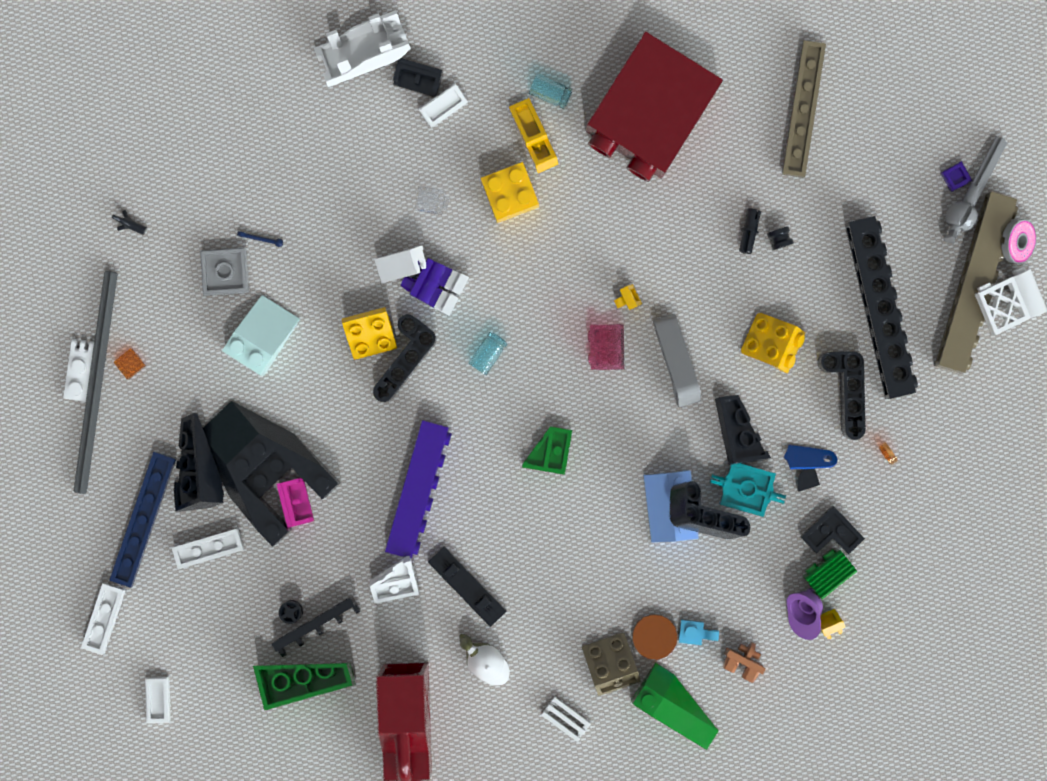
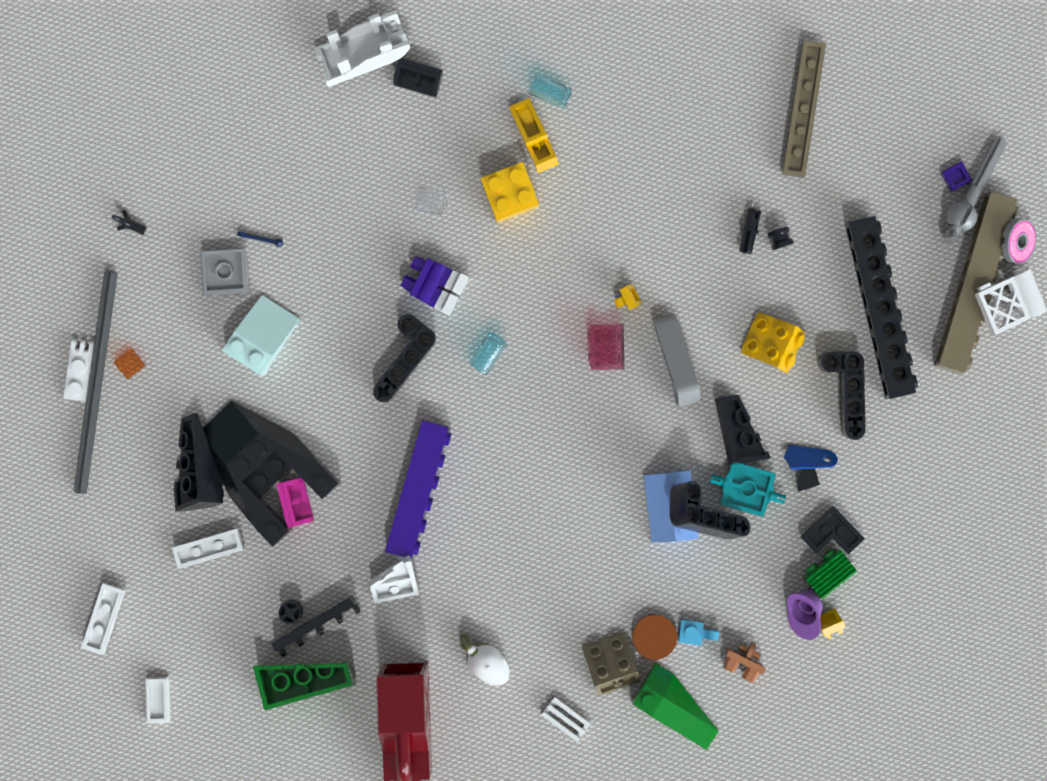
(142, 519): dark blue plate -> none
(369, 333): yellow plate -> none
(400, 264): white hinge -> none
(443, 105): white tile -> none
(467, 586): black hinge -> none
(550, 452): green wing -> none
(652, 107): dark red brick -> none
(888, 453): clear orange tile -> none

